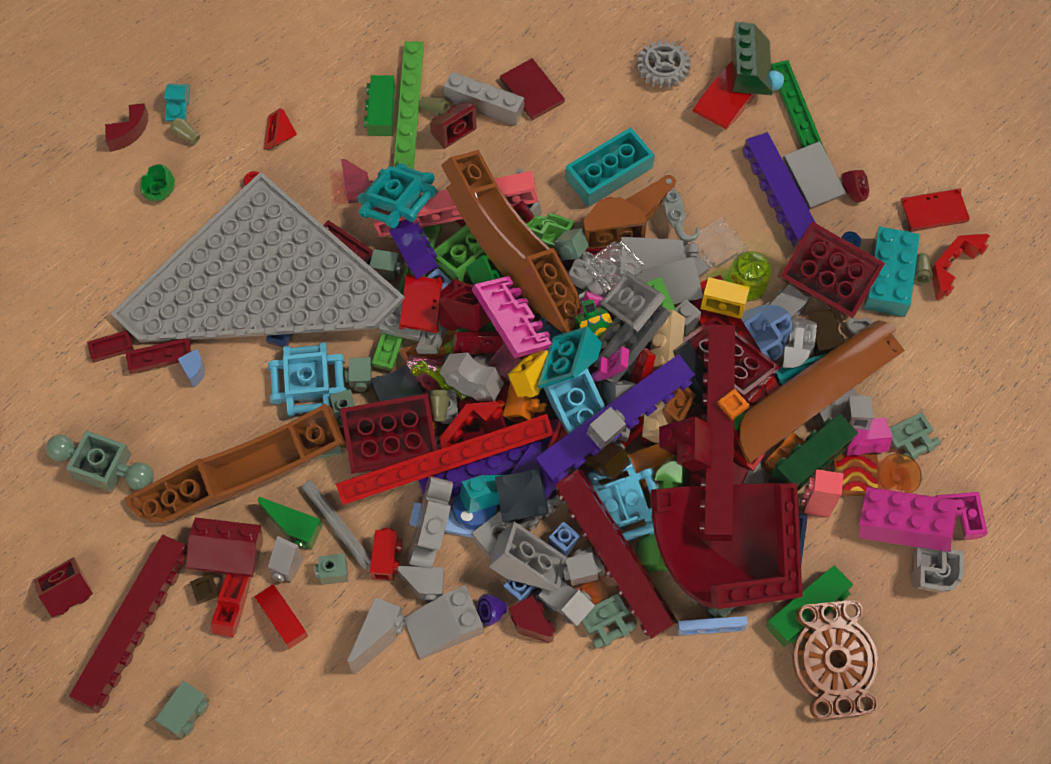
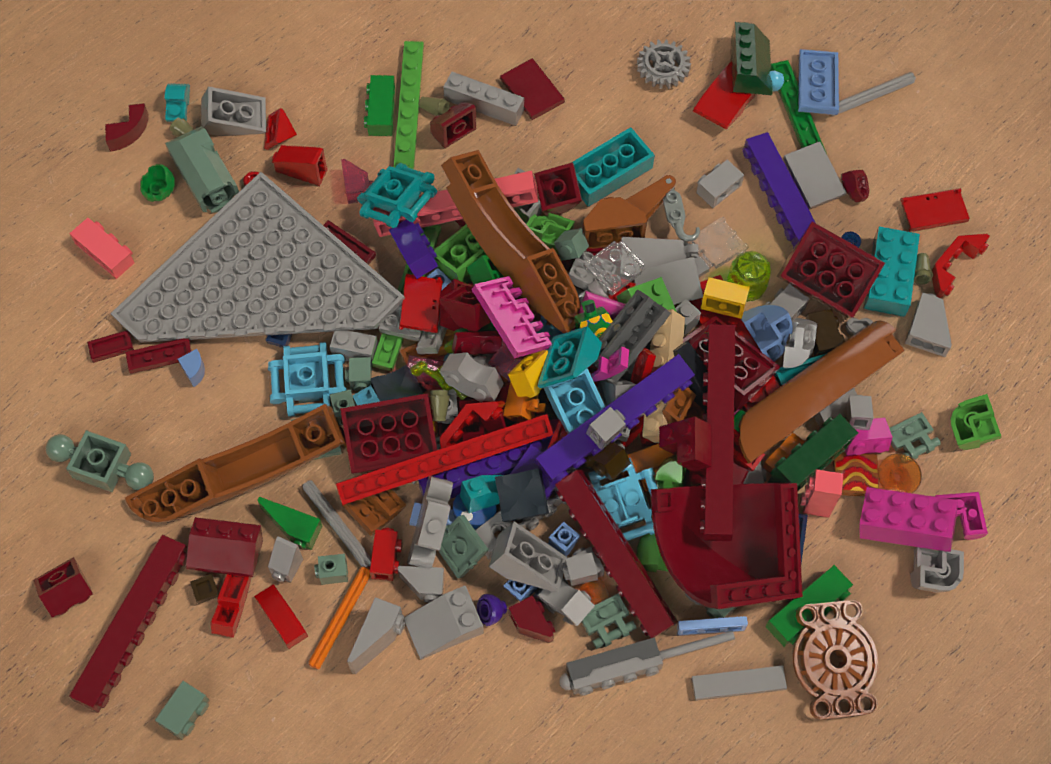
(102, 247): none -> coral brick
(202, 169): none -> sand green brick
(232, 113): none -> light grey slope
(301, 163): none -> red slope
(339, 618): none -> orange axle
(353, 344): none -> light grey brick
(366, 396): none -> medium azure plate
(375, 510): none -> dark orange slope
(386, 264): sand green brick -> none
(462, 546): none -> sand green plate
(523, 211): dark red tile -> none
(558, 189): none -> dark red slope
(626, 663): none -> piece
(632, 300): light grey tile -> none
(719, 183): none -> light grey brick
(733, 404): orange tile -> none
(739, 683): none -> light grey tile
(818, 82): none -> medium blue plate
(876, 92): none -> light grey axle
(930, 326): none -> light grey slope
(974, 423): none -> bright green brick

